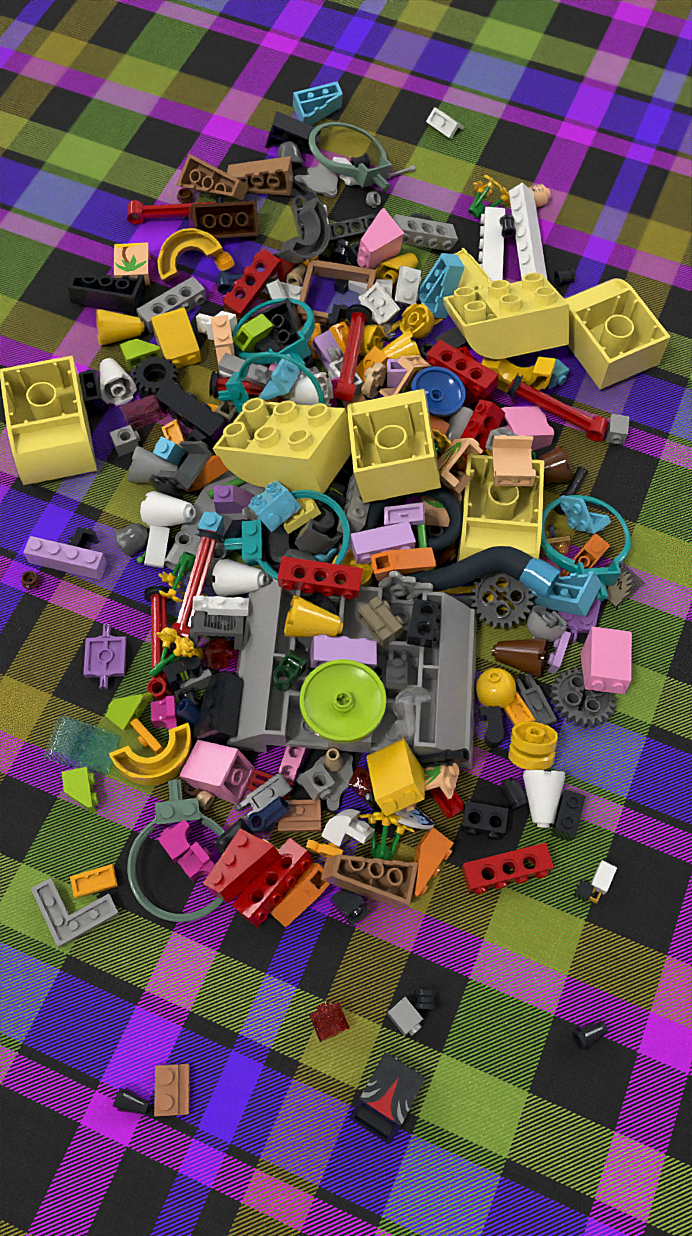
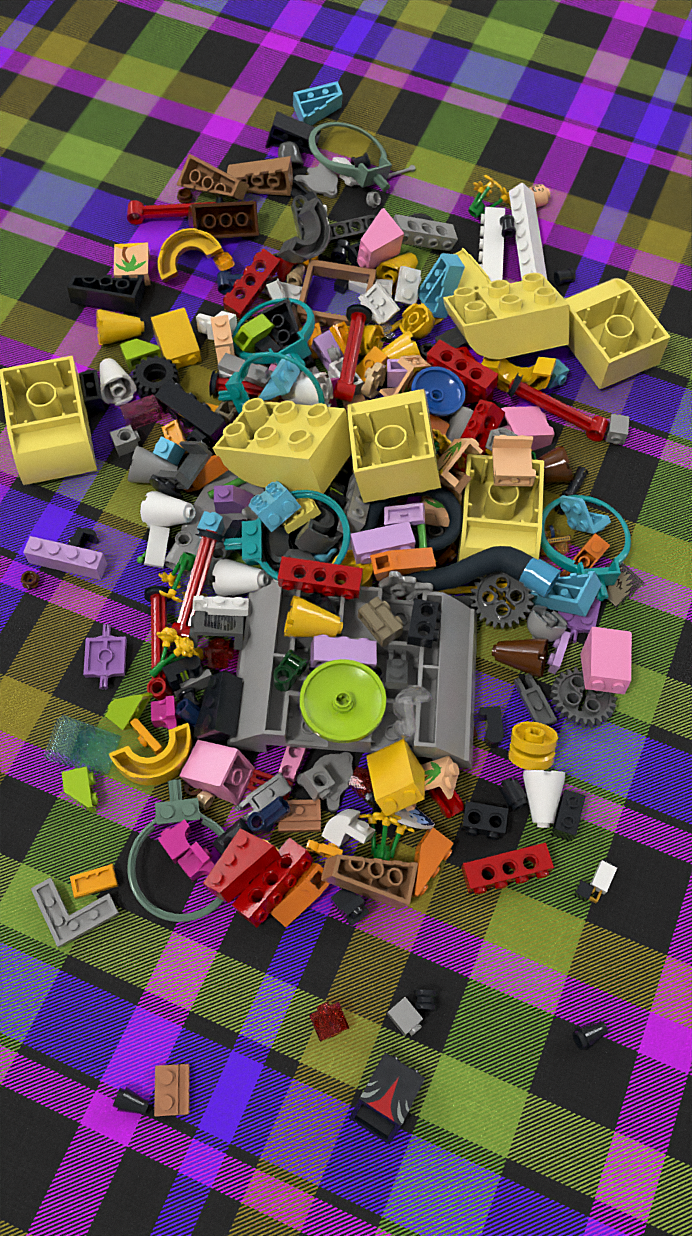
(132, 538): dark grey hair -> none
(185, 295): light grey brick -> none
(335, 763): tan cone -> none
(338, 312): black bracket -> none
(443, 123): white panel -> none
(444, 758): black pin -> none
(496, 688): yellow cylinder -> none
(518, 711): light orange plate -> none

